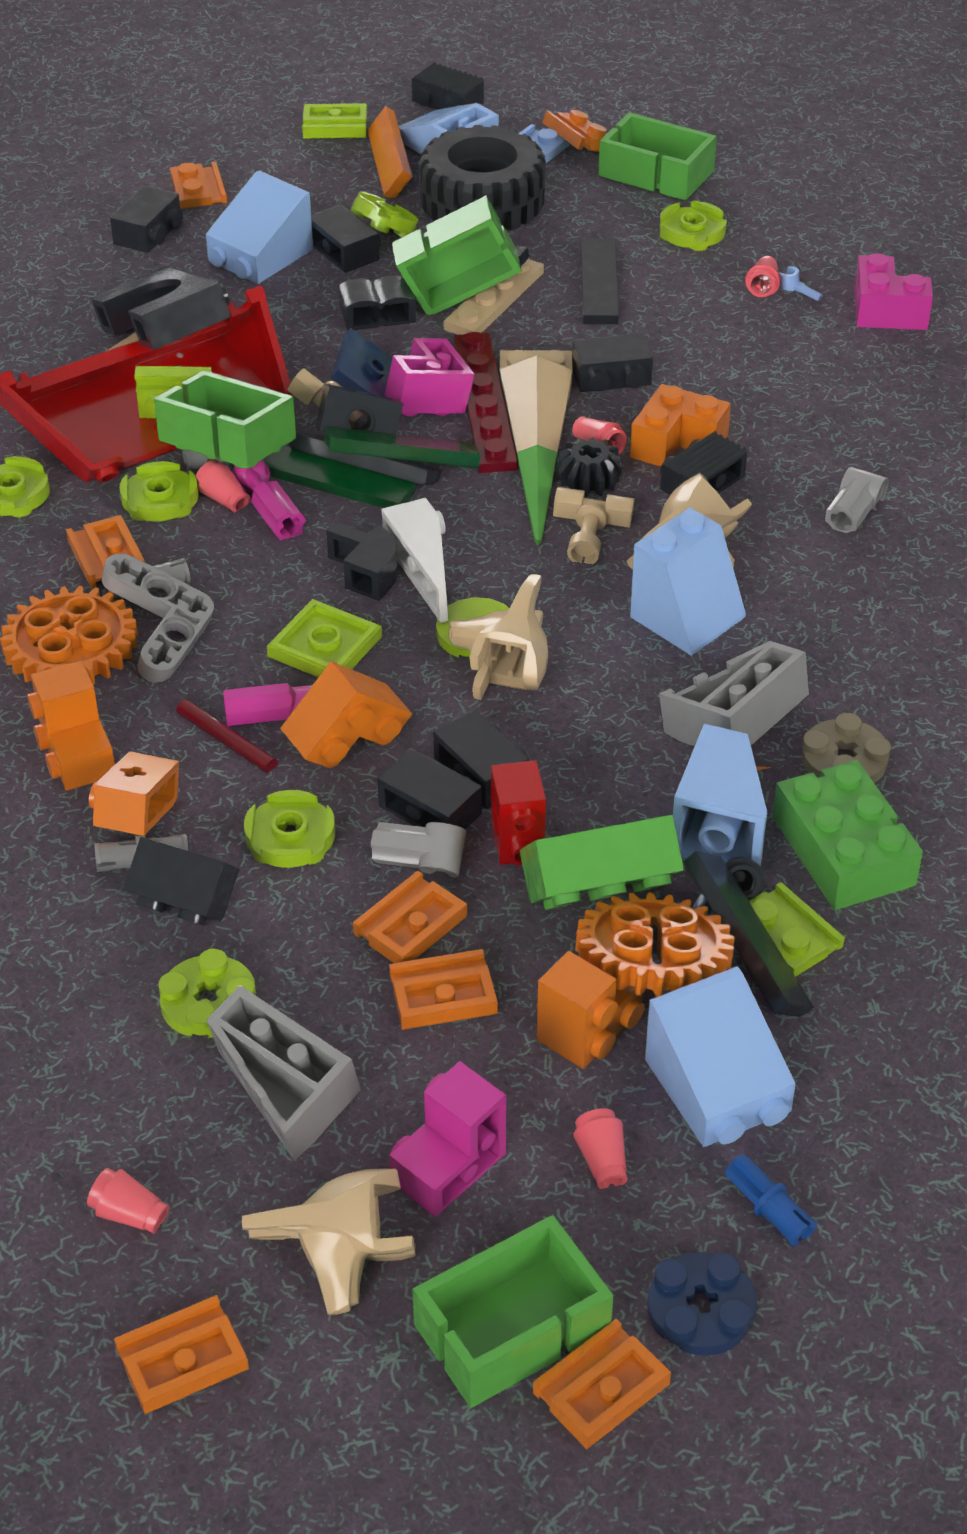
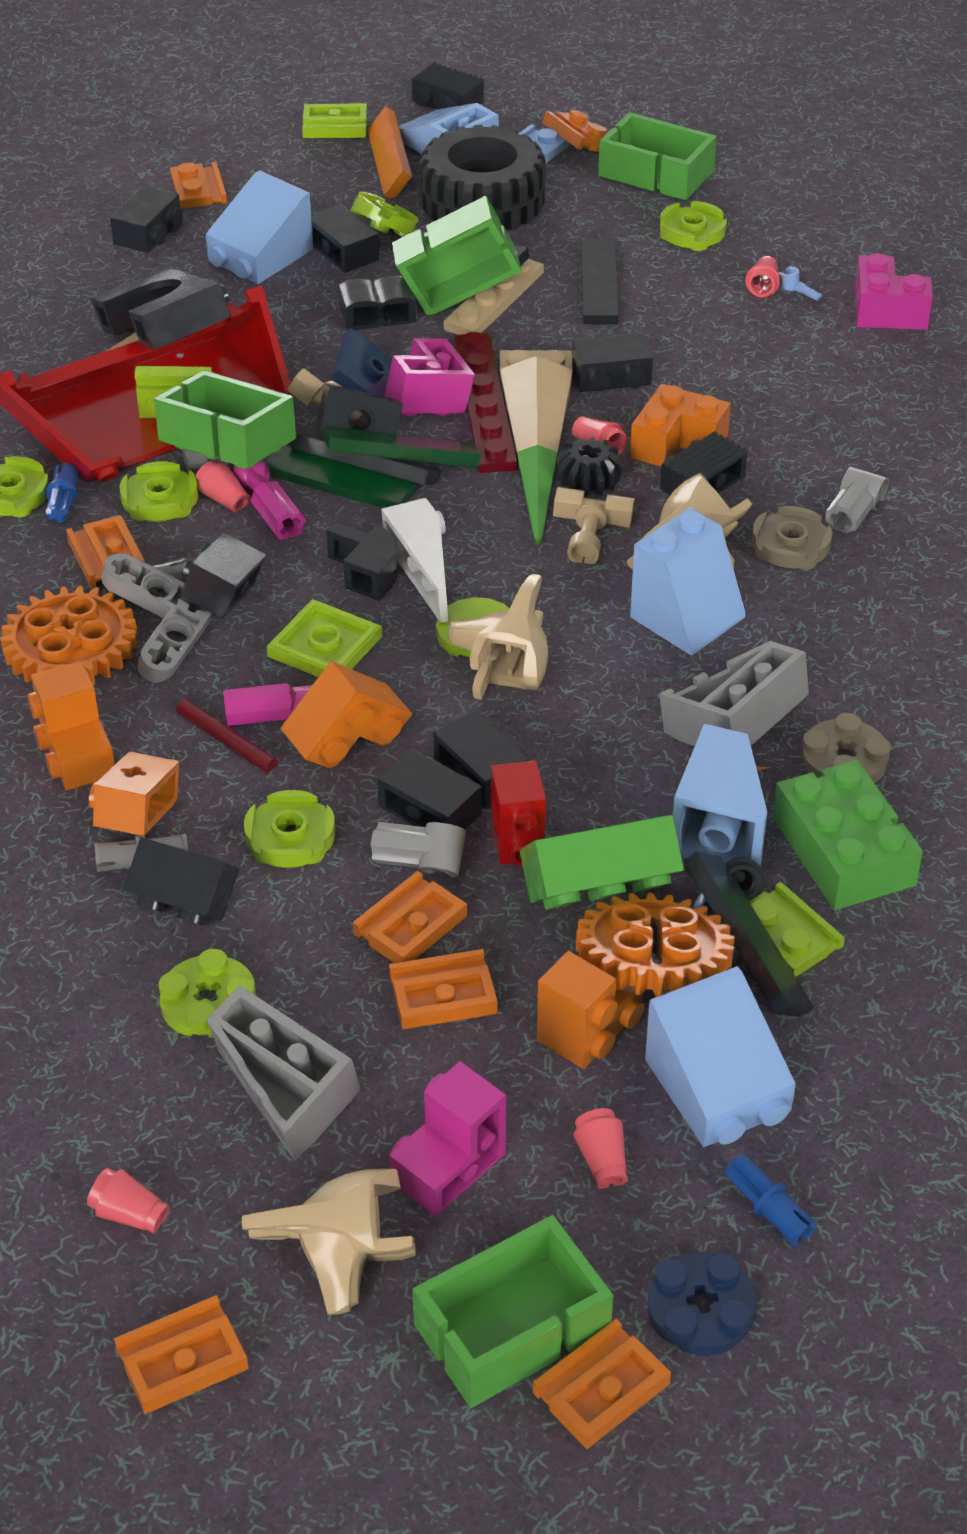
(61, 492): none -> blue axle
(221, 574): none -> black brick
(773, 543): none -> dark tan plate

